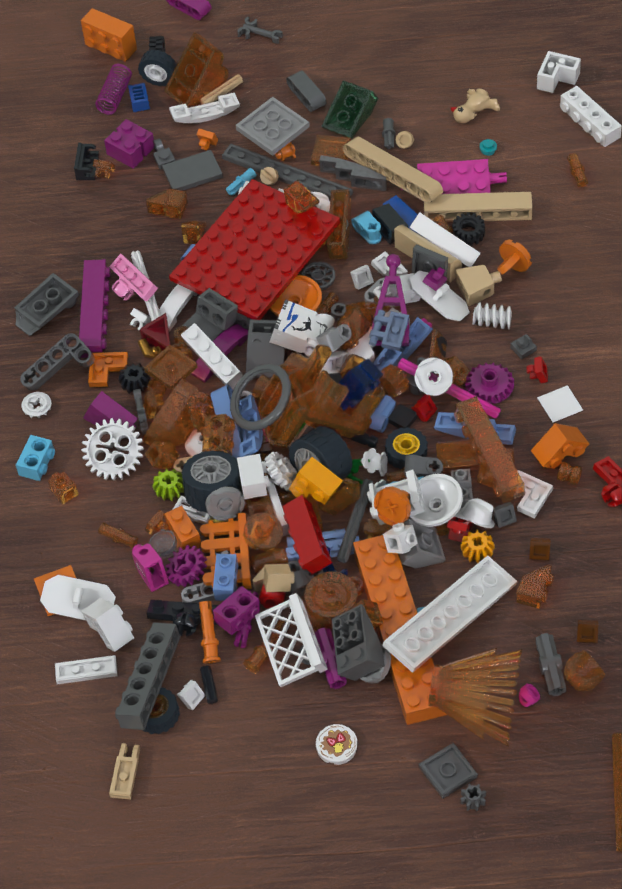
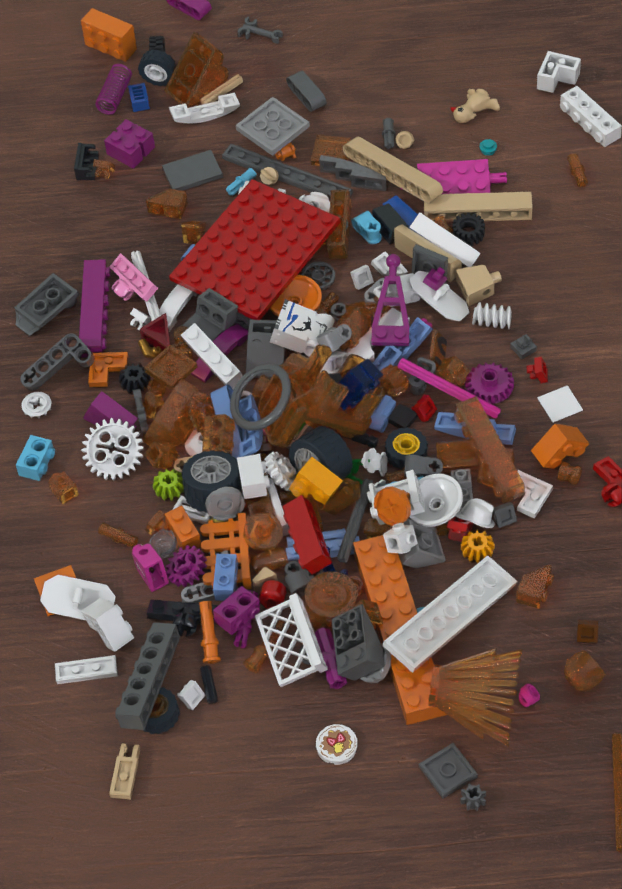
(162, 156): dark grey plate -> none
(206, 138): orange tile -> none
(278, 577): tan brick -> none
(299, 197): clear orange slope -> none
(349, 109): clear green slope -> none
(395, 330): sand blue plate -> none
(439, 367): white plate -> none
(514, 257): orange tile -> none
(539, 548): reddish brown tile -> none
(550, 664): dark grey piece -> none

